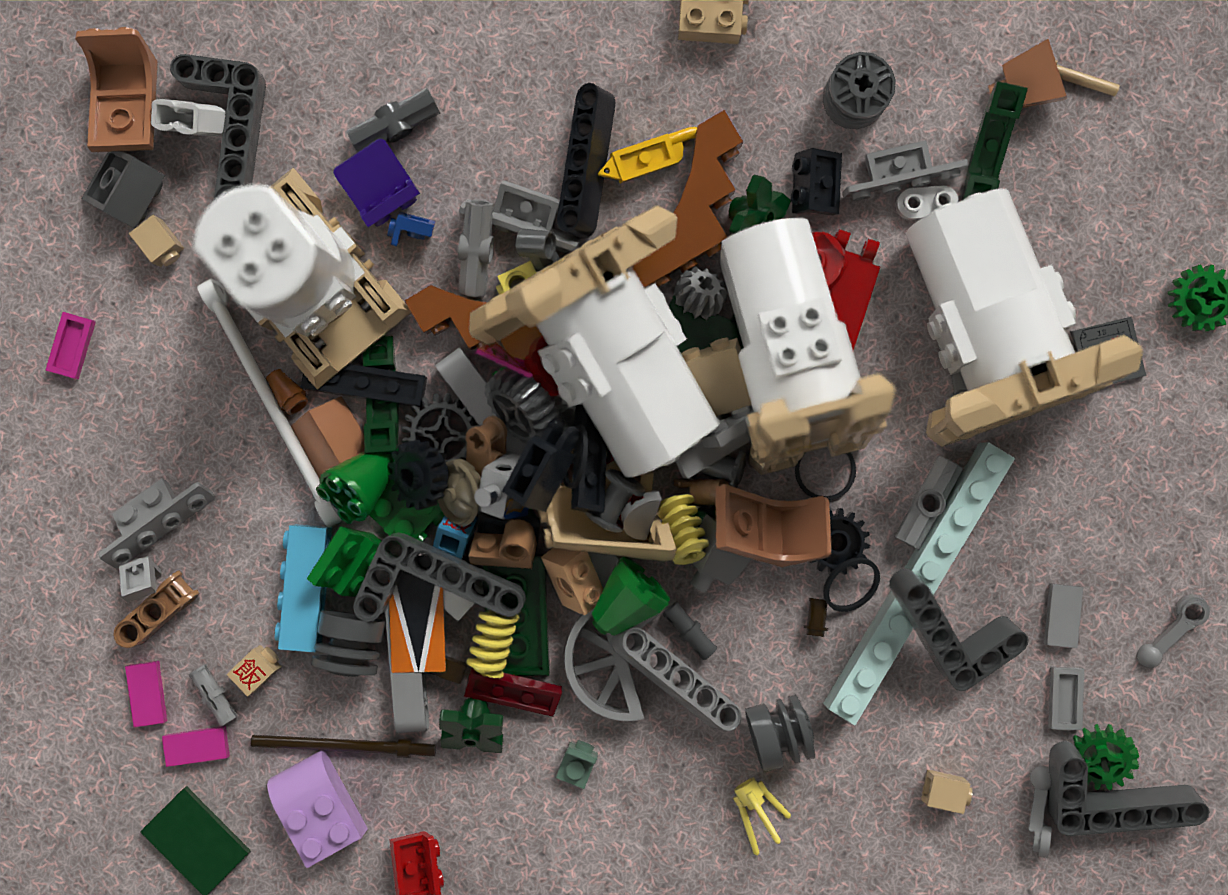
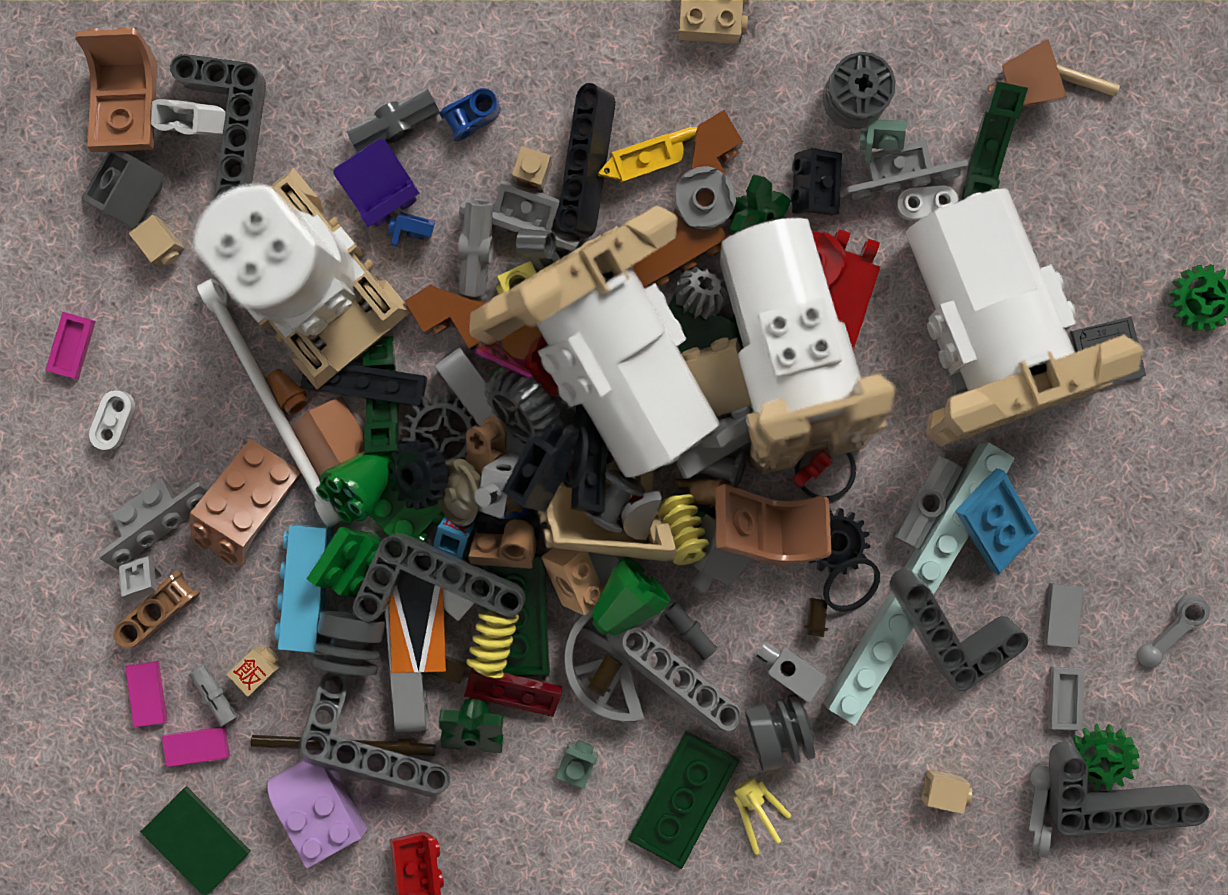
(109, 418): none -> white plate
(241, 502): none -> nougat bracket
(361, 752): none -> dark grey beam
(468, 113): none -> blue piece
(532, 168): none -> tan brick
(604, 675): none -> dark brown pin
(683, 799): none -> dark green tile
(704, 179): none -> light grey tile
(806, 678): none -> light grey torso
(814, 468): none -> red bar
(883, 135): none -> sand green bracket
(997, 521): none -> dark azure tile

